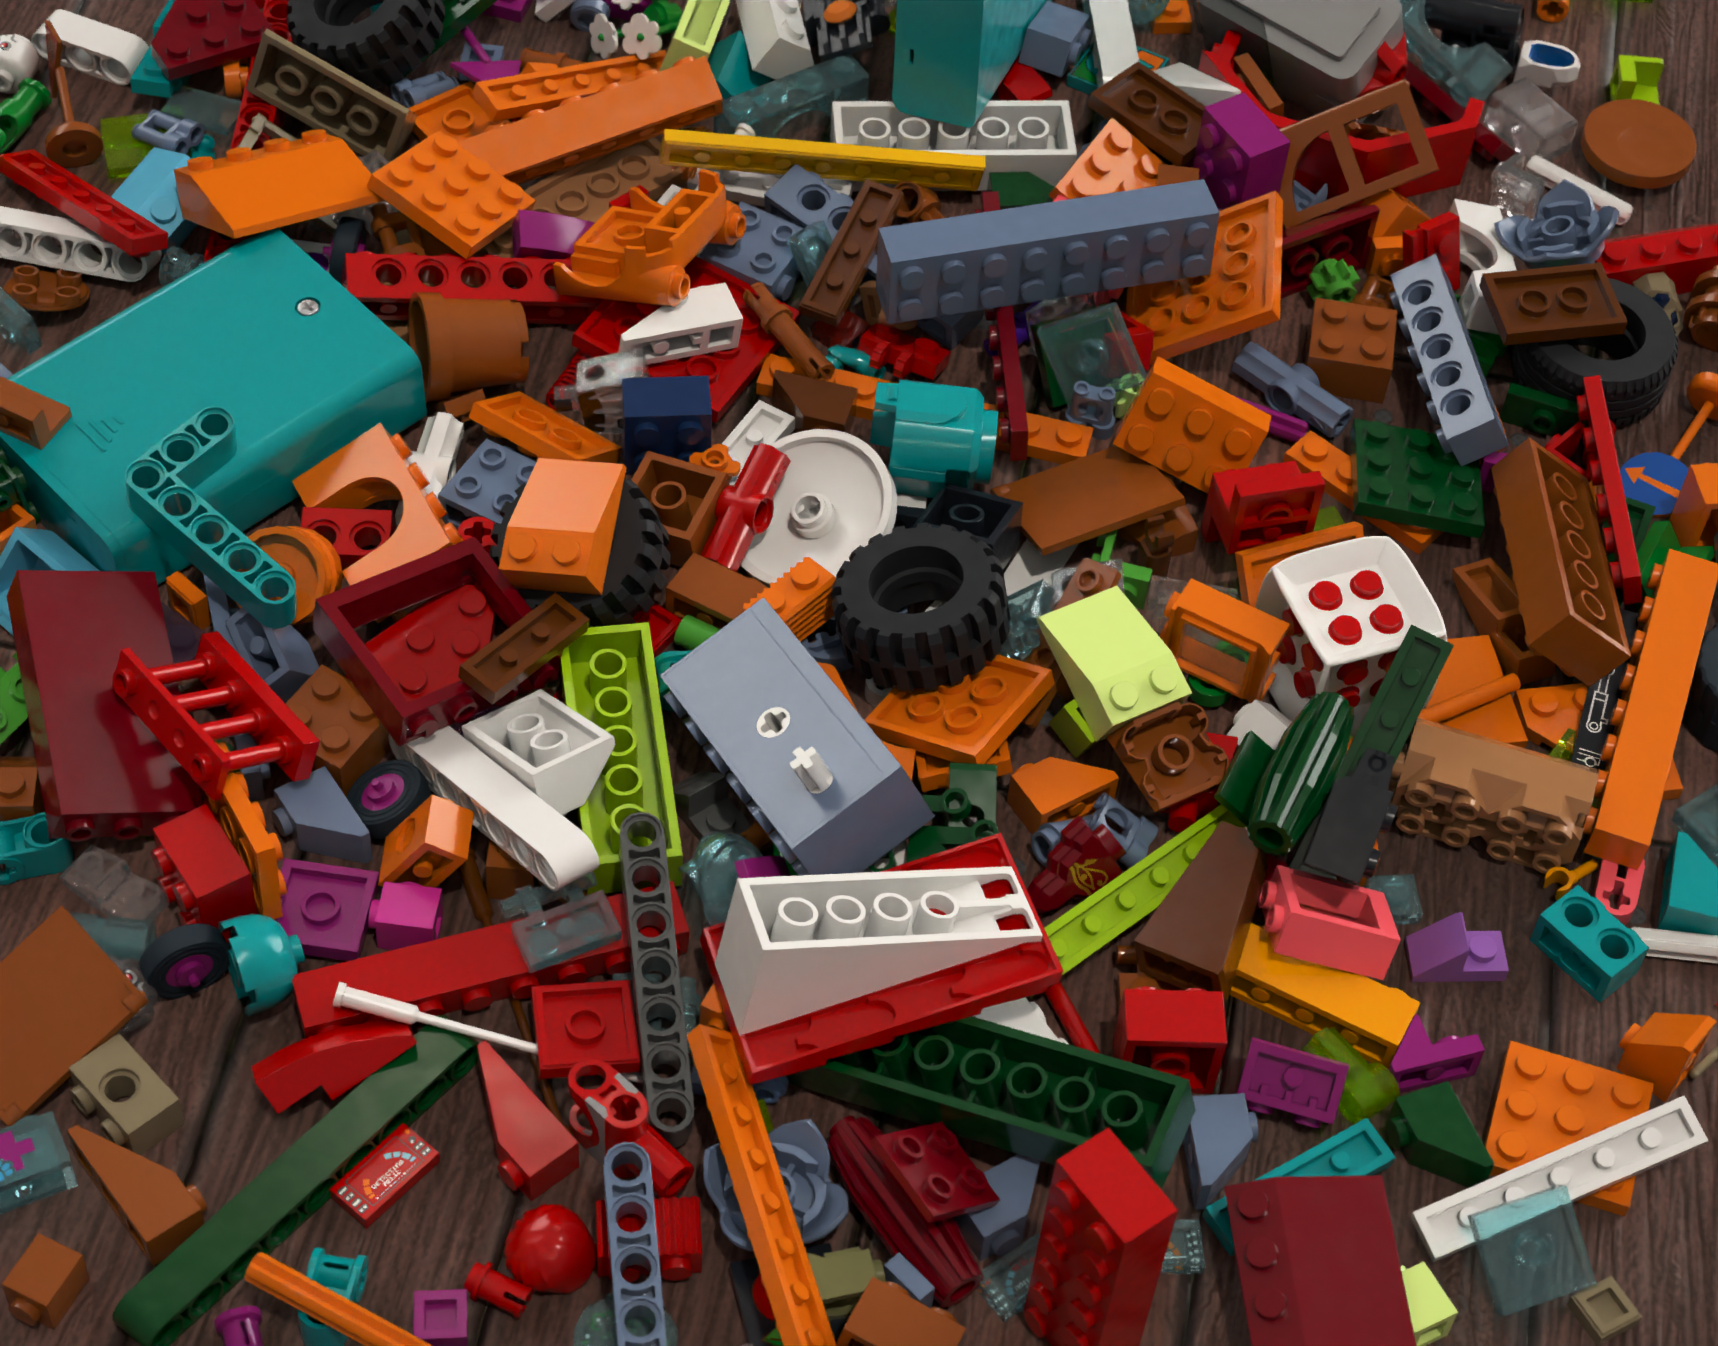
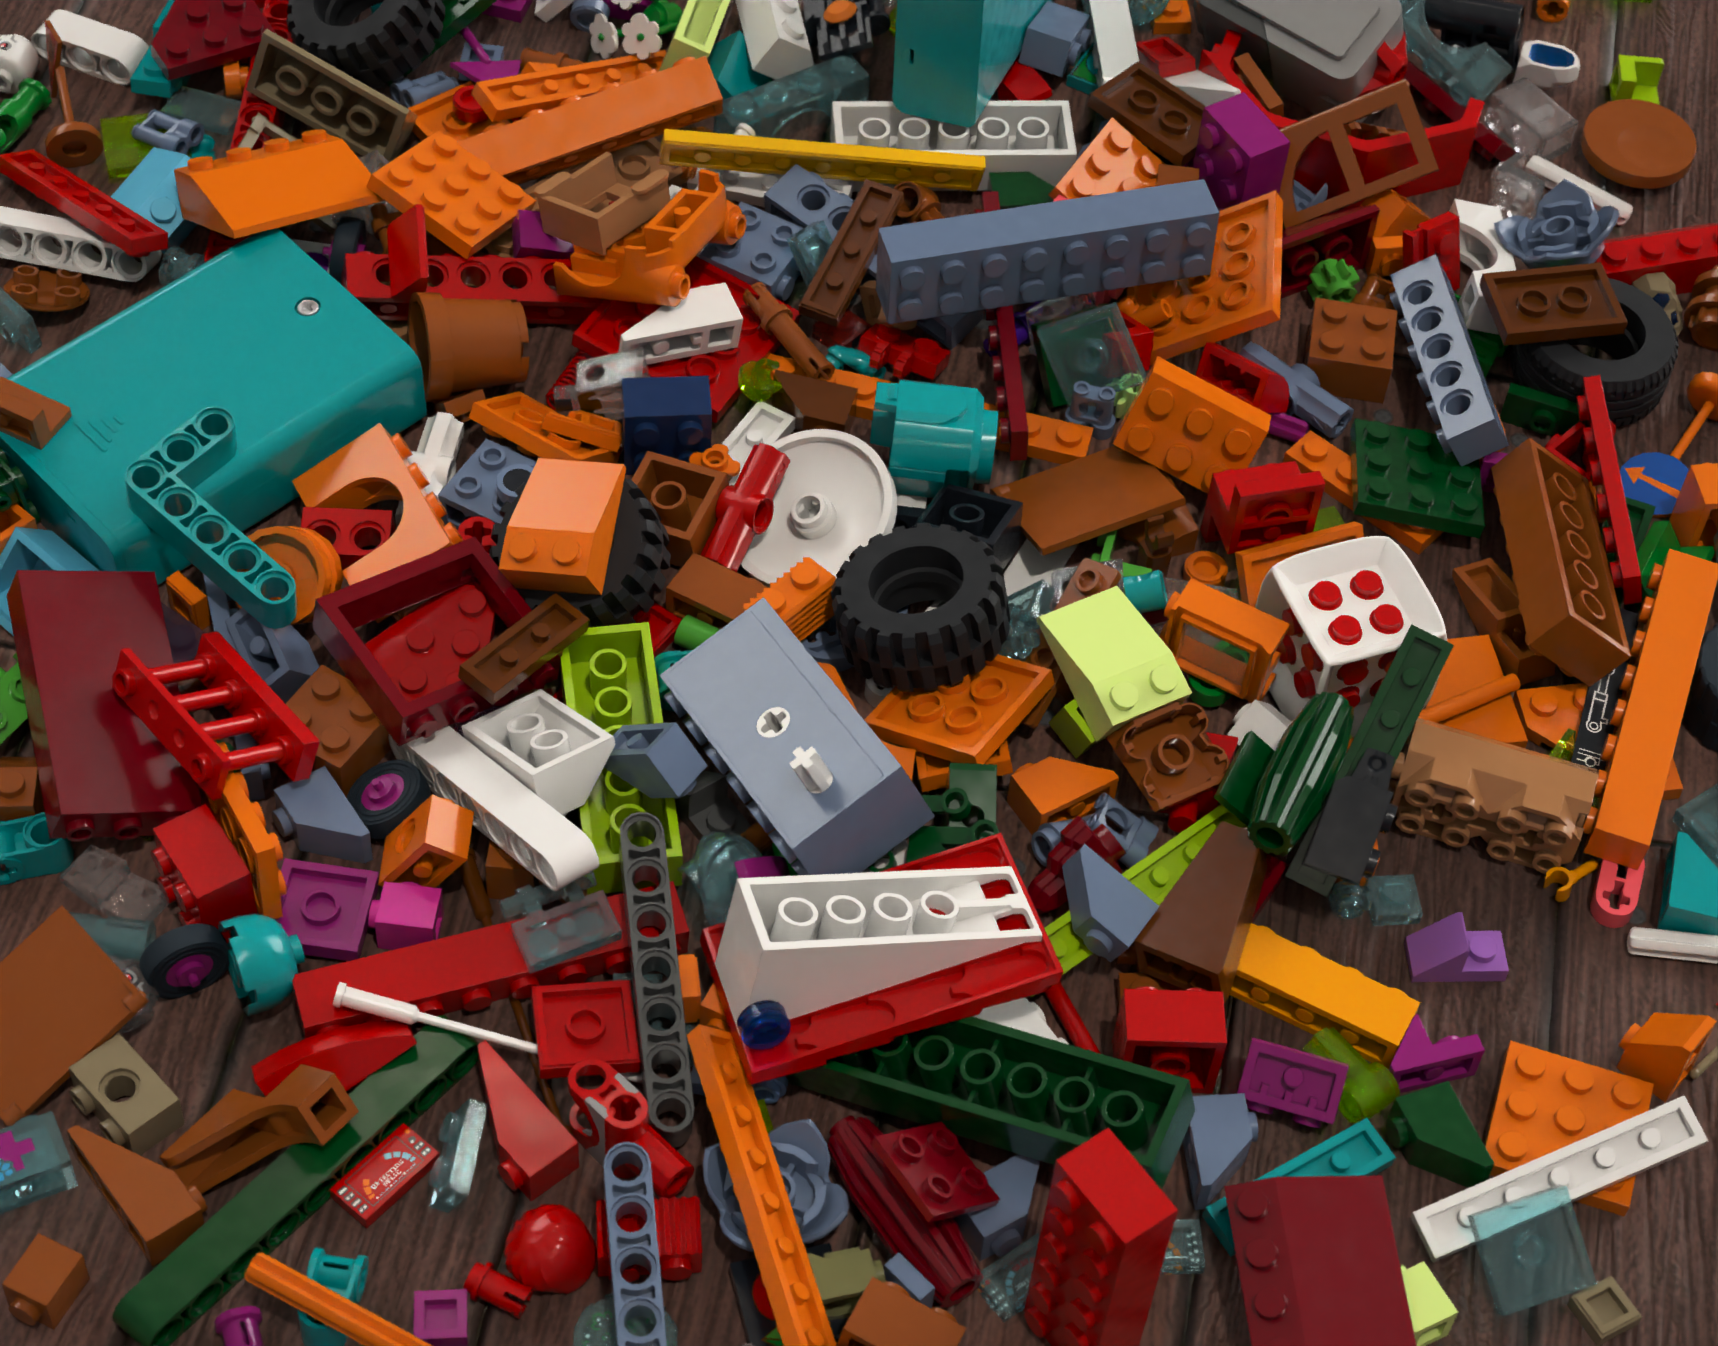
(248, 1127): none -> dark orange arch
(408, 253): none -> red slope
(455, 1167): none -> clear light blue plate
(466, 107): none -> red tile
(510, 479): none -> tile
(568, 198): none -> medium nougat piece
(585, 428): none -> orange tile
(656, 759): none -> sand blue slope
(690, 987): none -> orange tile
(756, 379): none -> clear neon green plate
(763, 1024): none -> clear blue tile
(1104, 904): none -> sand blue slope
(1148, 316): none -> orange arm
(1148, 596): none -> teal leg
(1165, 57): none -> red tile
(1205, 568): none -> orange tile
(1243, 378): none -> red brick
(1329, 922): coral window -> none
(1585, 947): teal brick -> none

